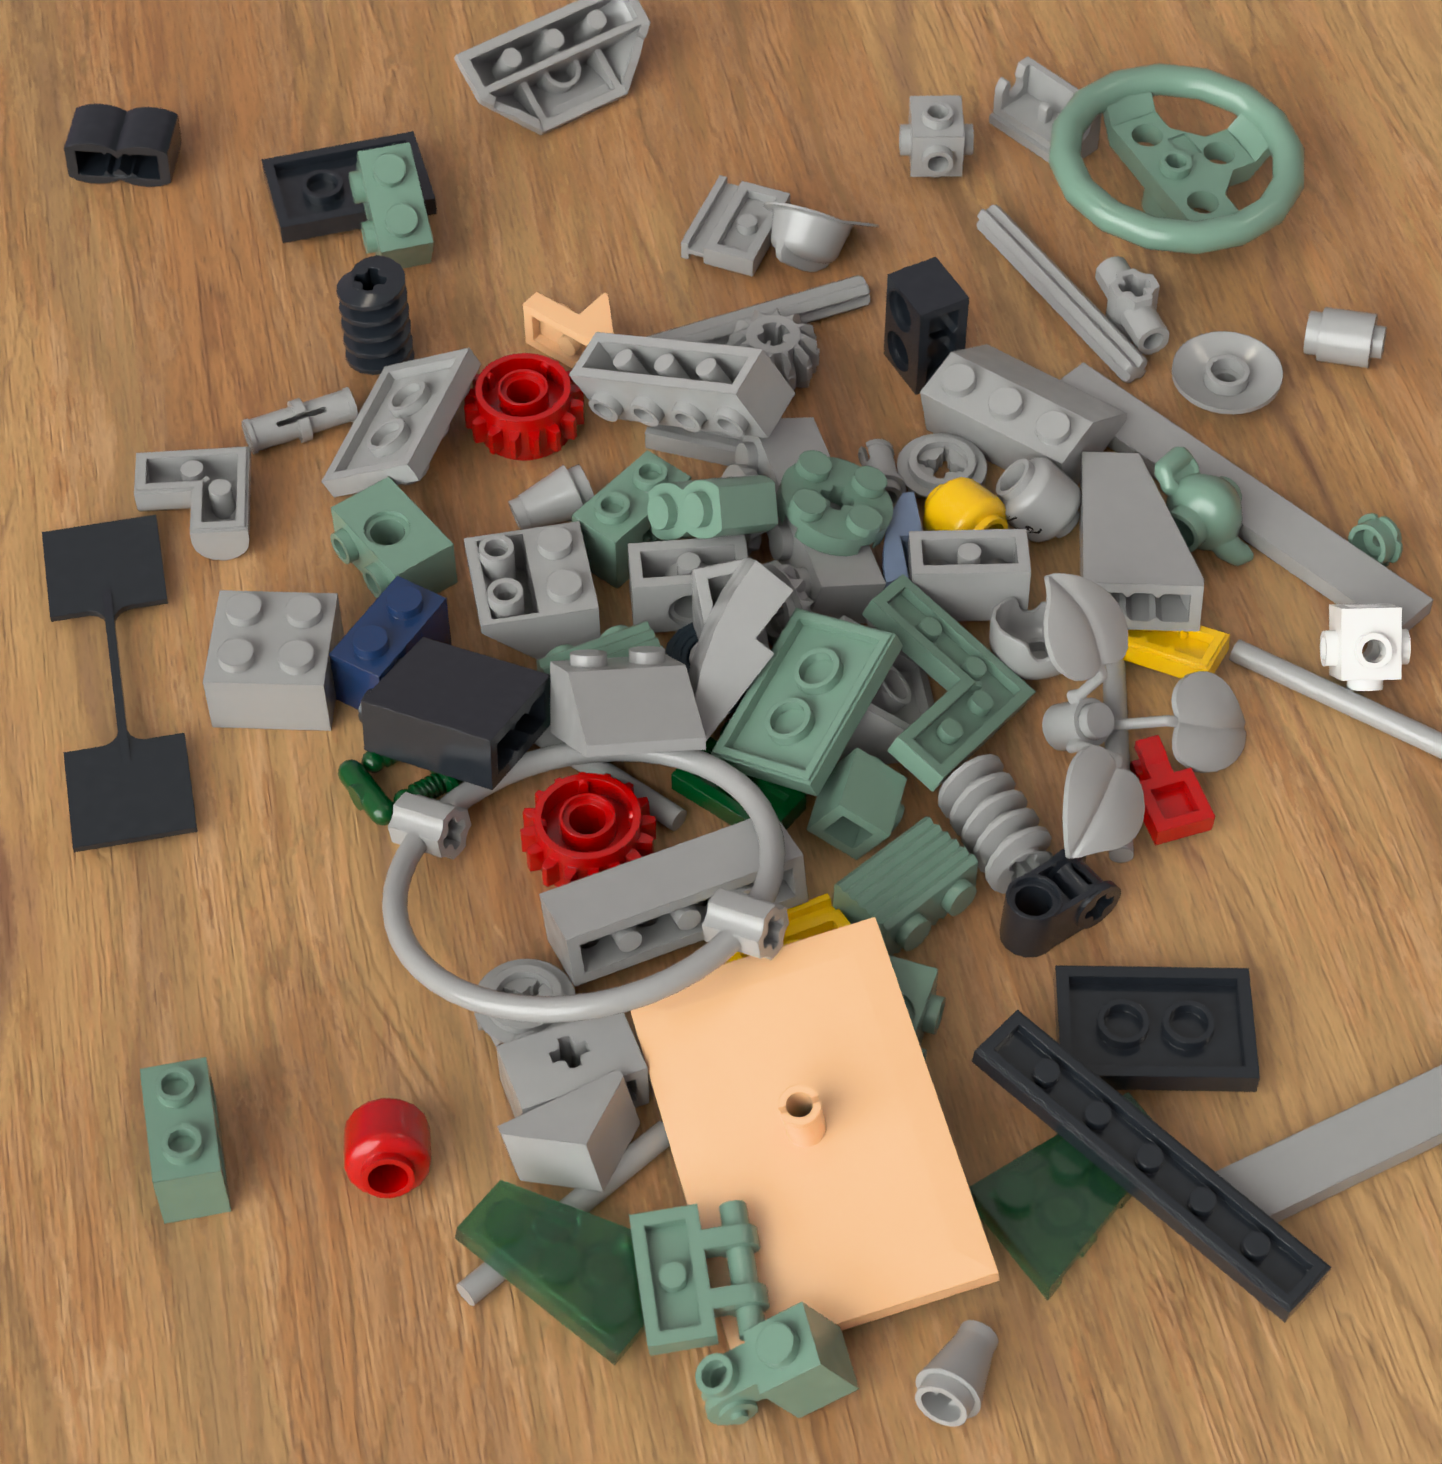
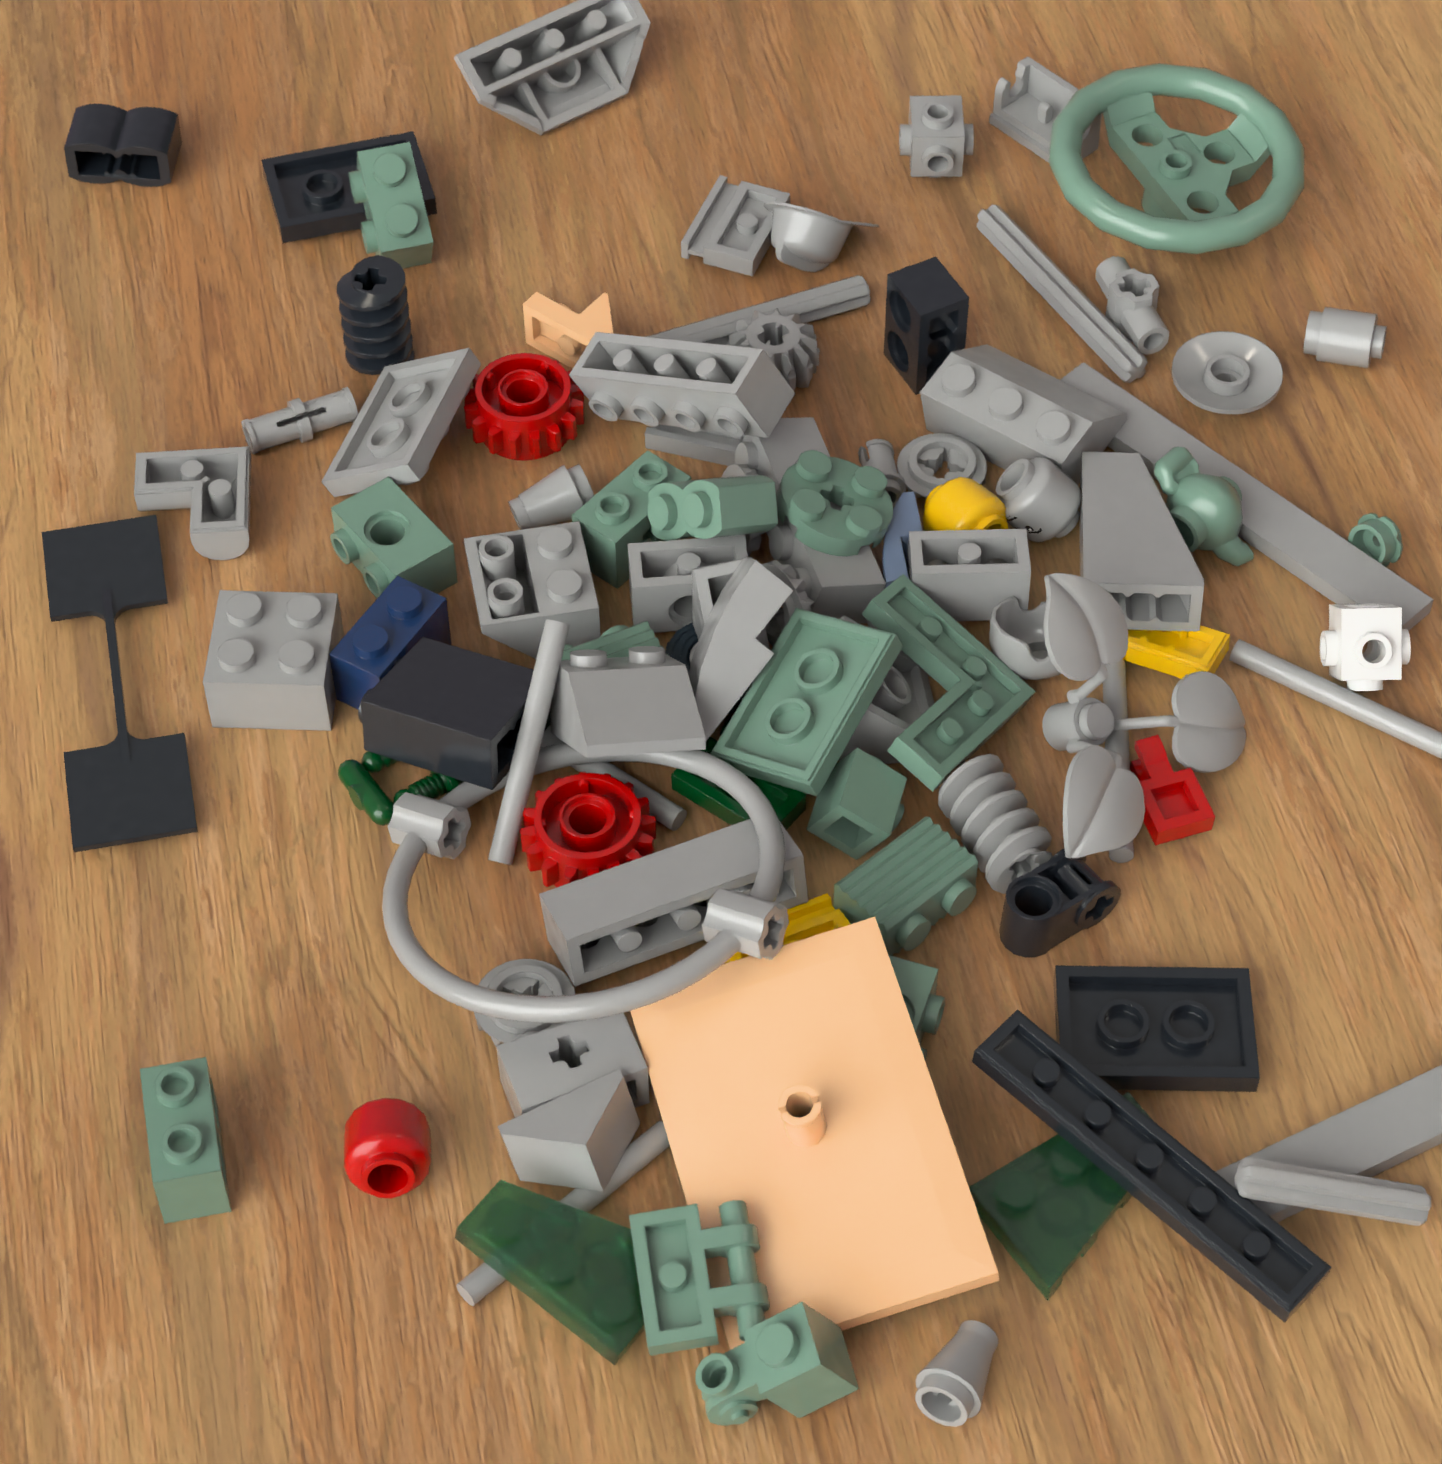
(528, 742): none -> light grey bar
(1332, 1191): none -> light grey axle

